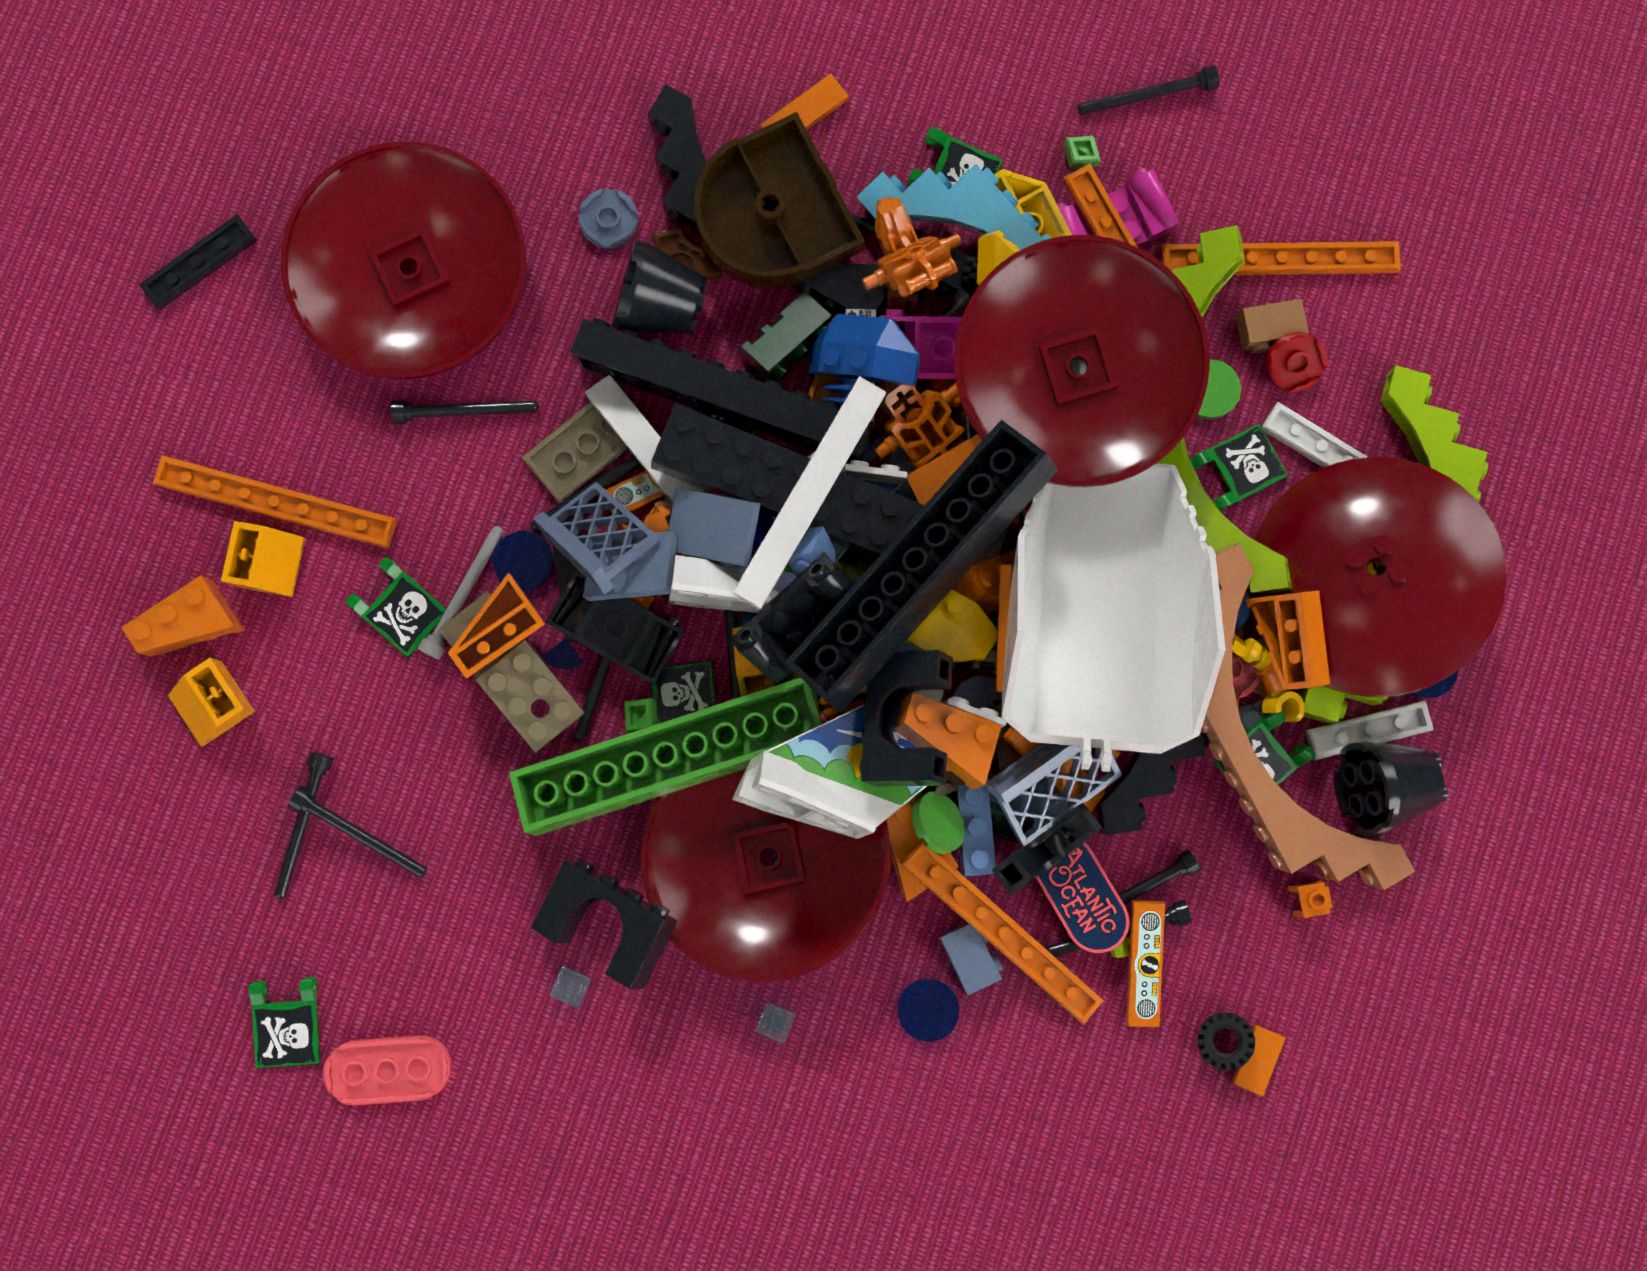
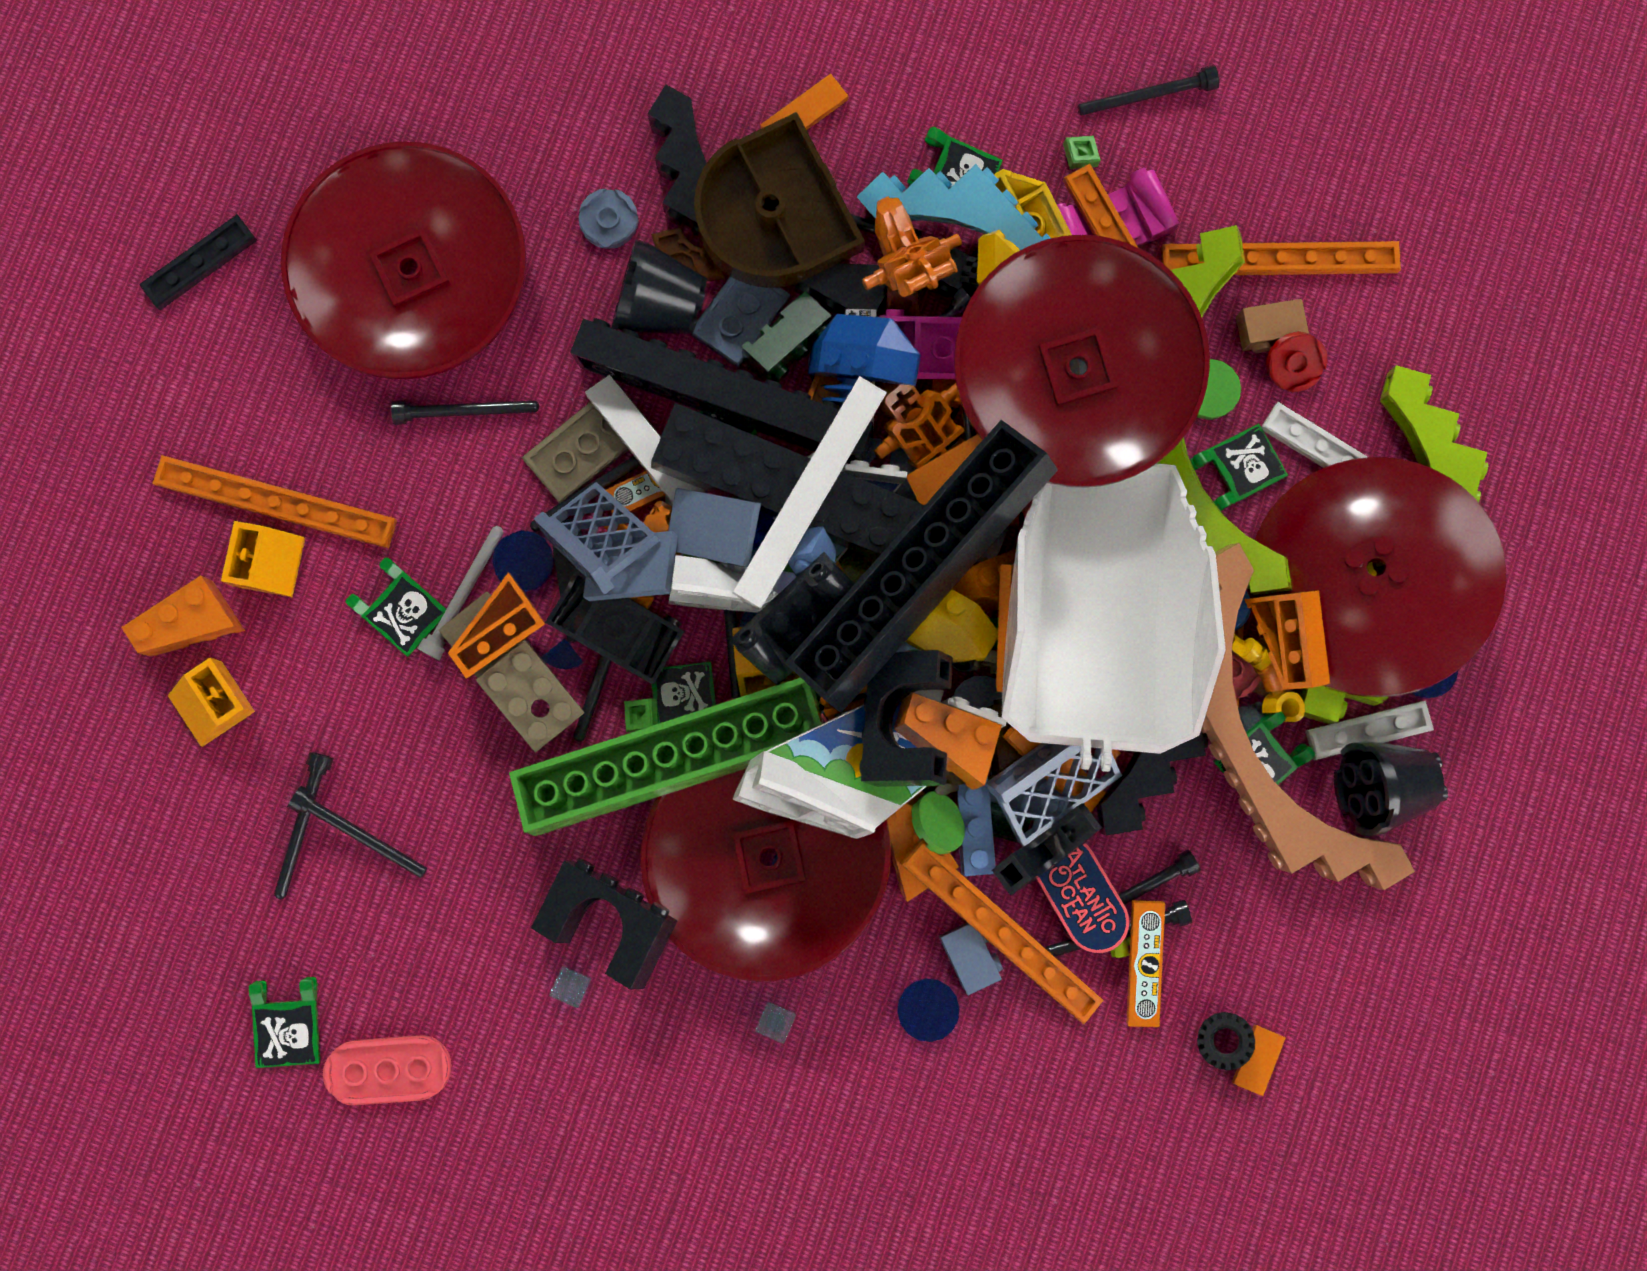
(737, 317): none -> sand blue tile
(1313, 898): orange window -> none

